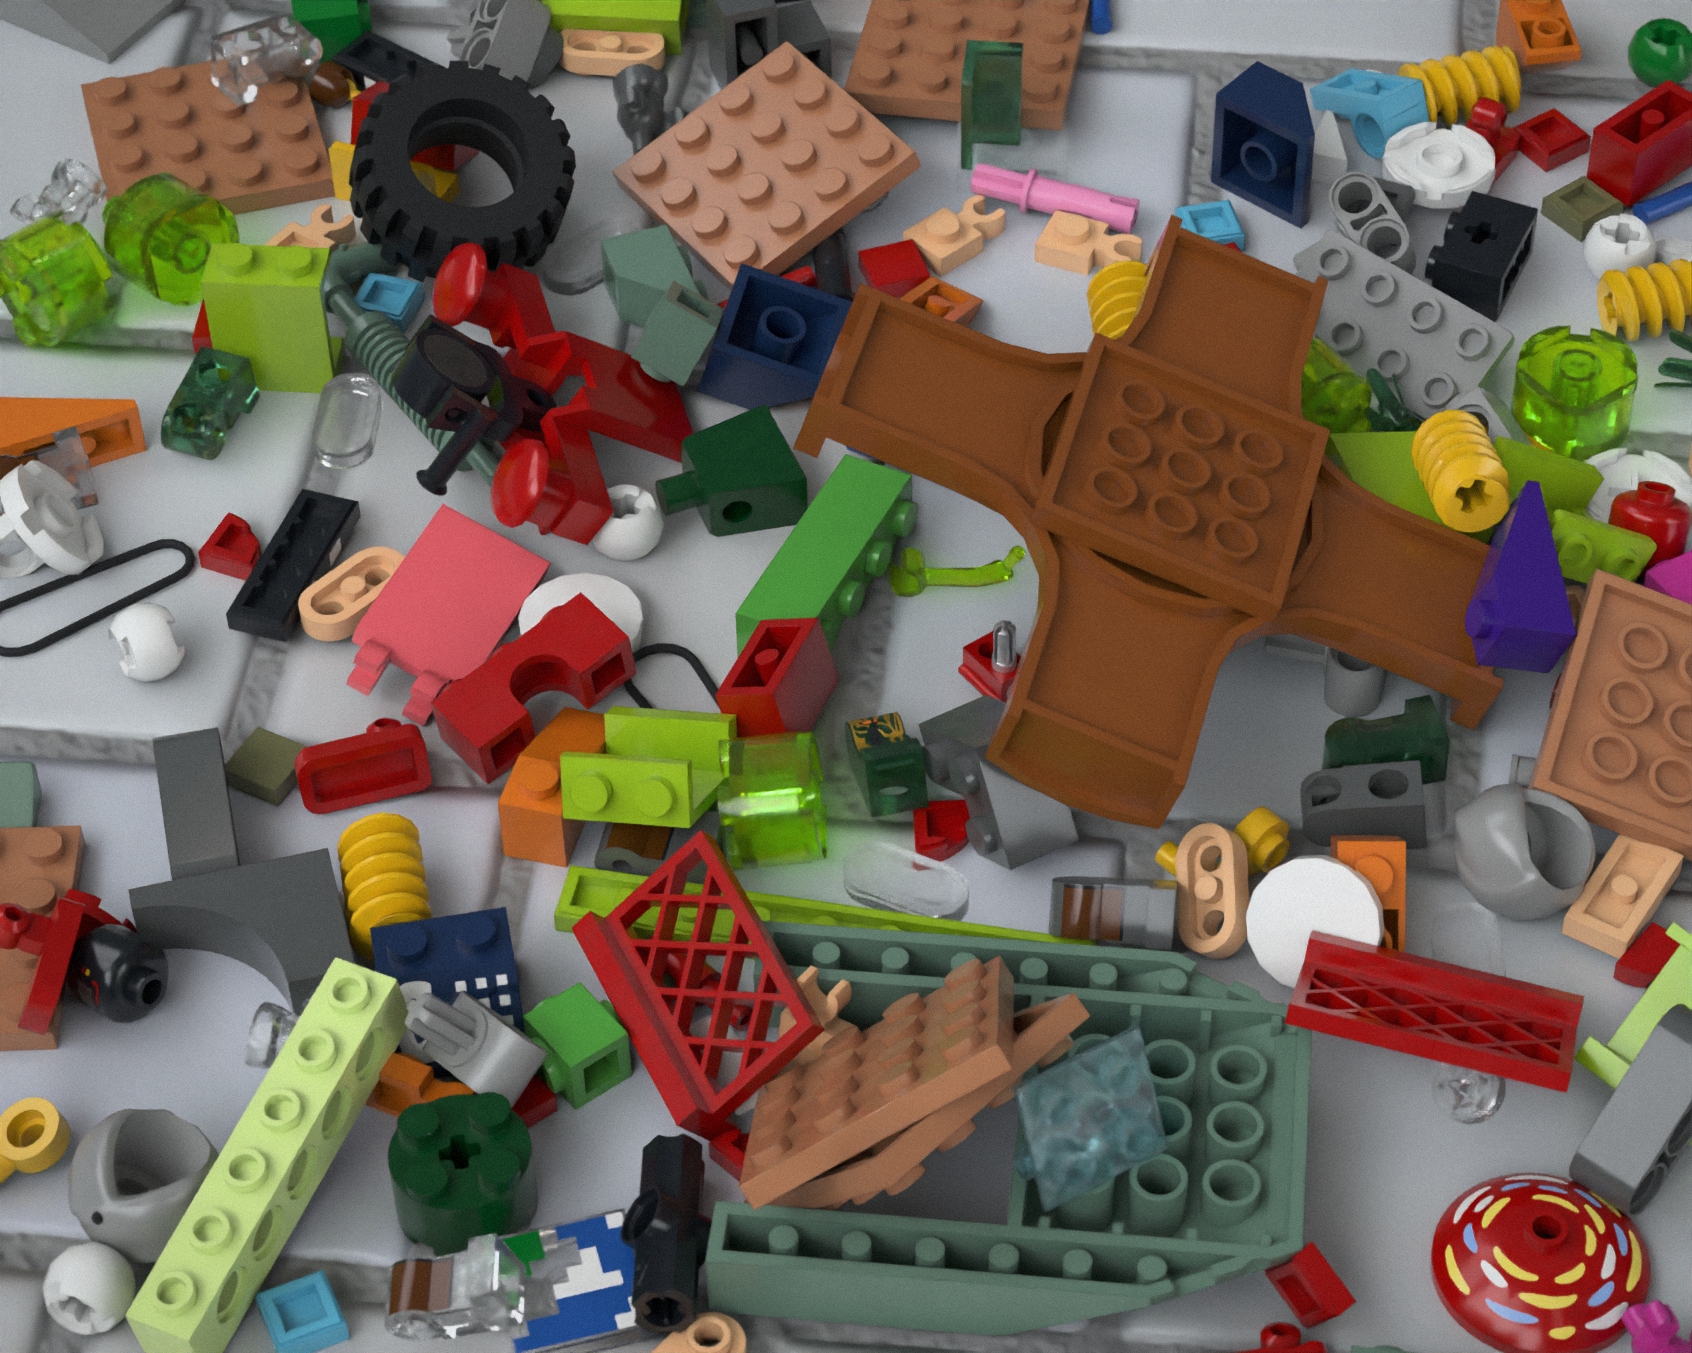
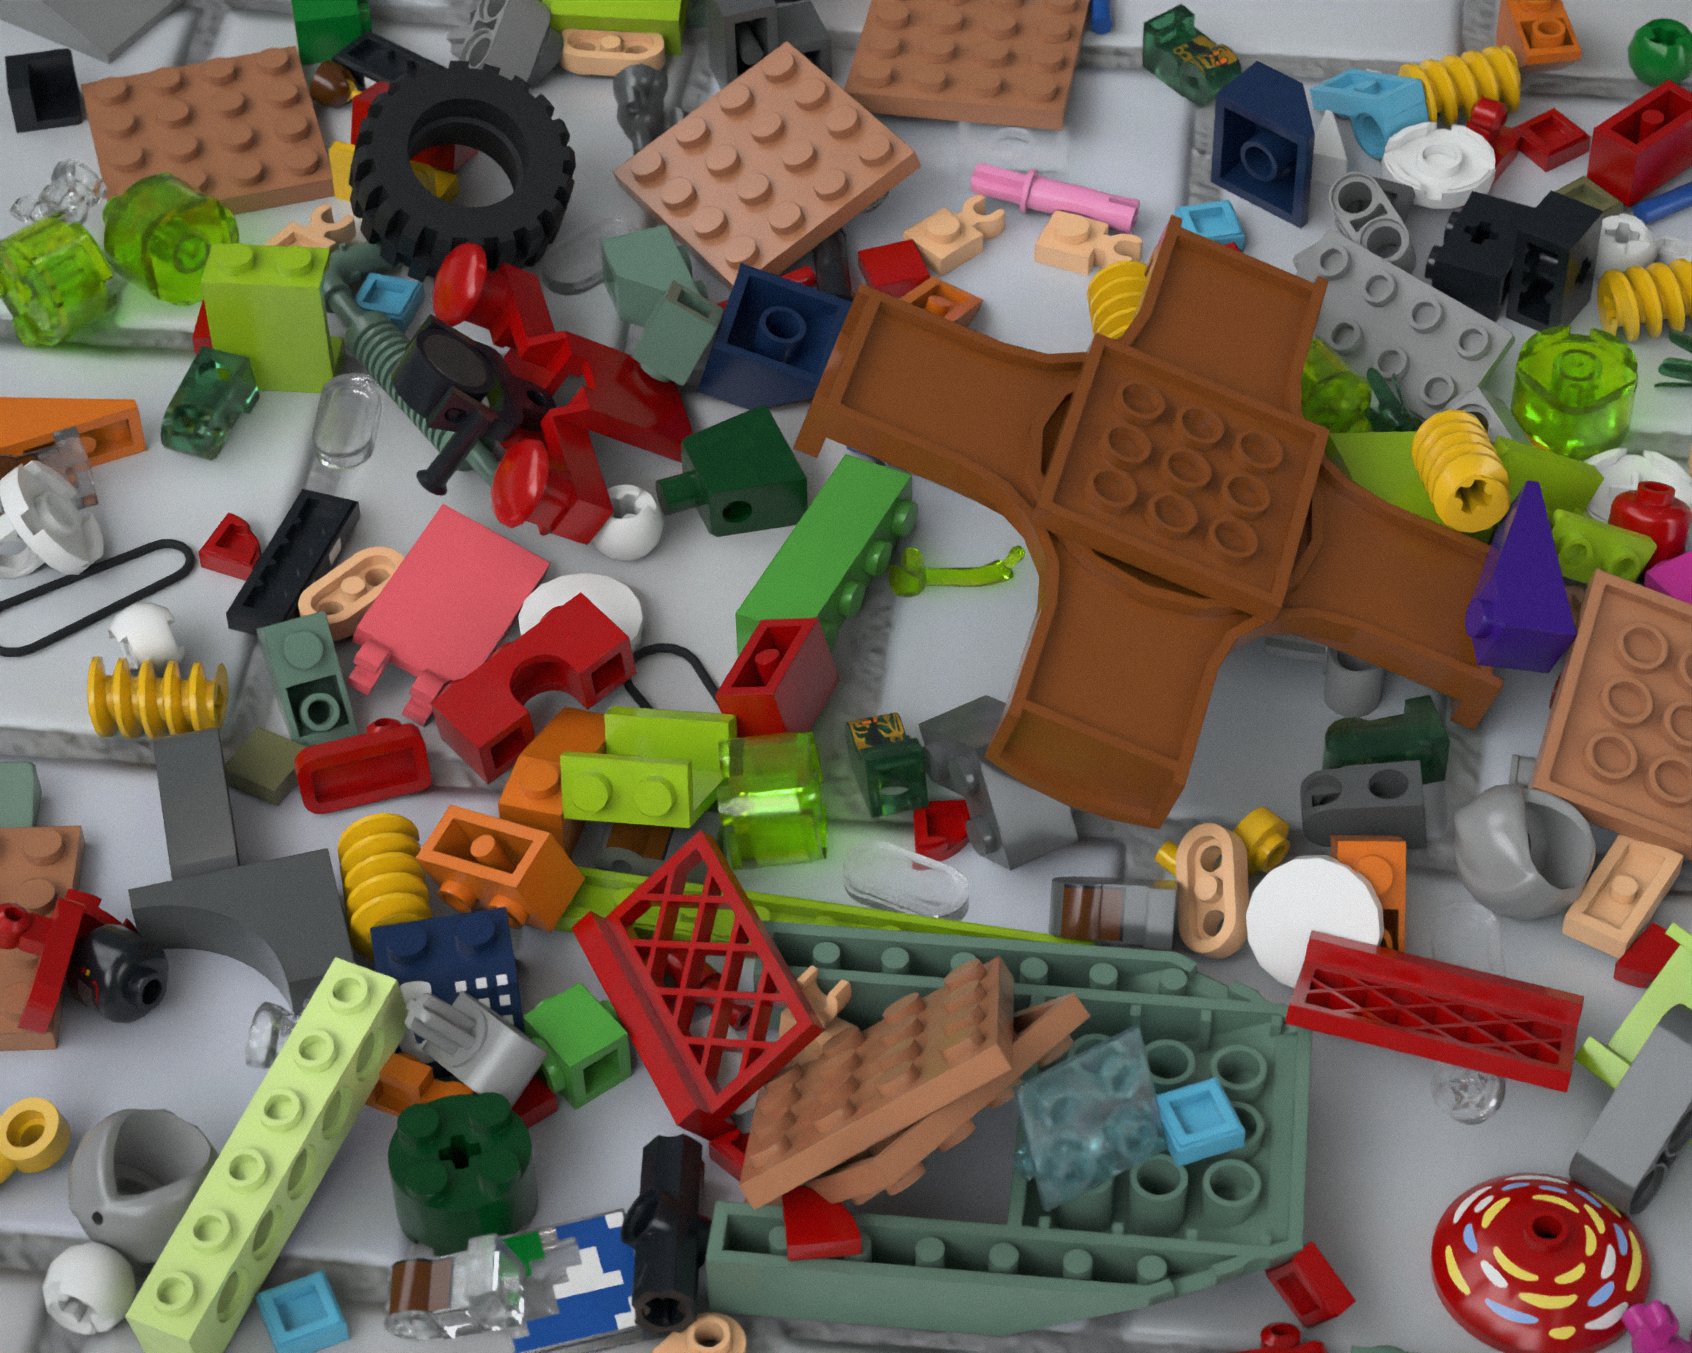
(43, 90): none -> black panel
(154, 702): none -> yellow piece
(261, 55): clear leg -> none
(307, 679): none -> sand green slope
(500, 864): none -> orange brick
(817, 1227): none -> red tile
(991, 96): clear green panel -> none
(992, 661): red piece -> none
(1187, 57): none -> clear green leg
(1199, 1122): none -> medium azure tile
(1554, 262): none -> black brick

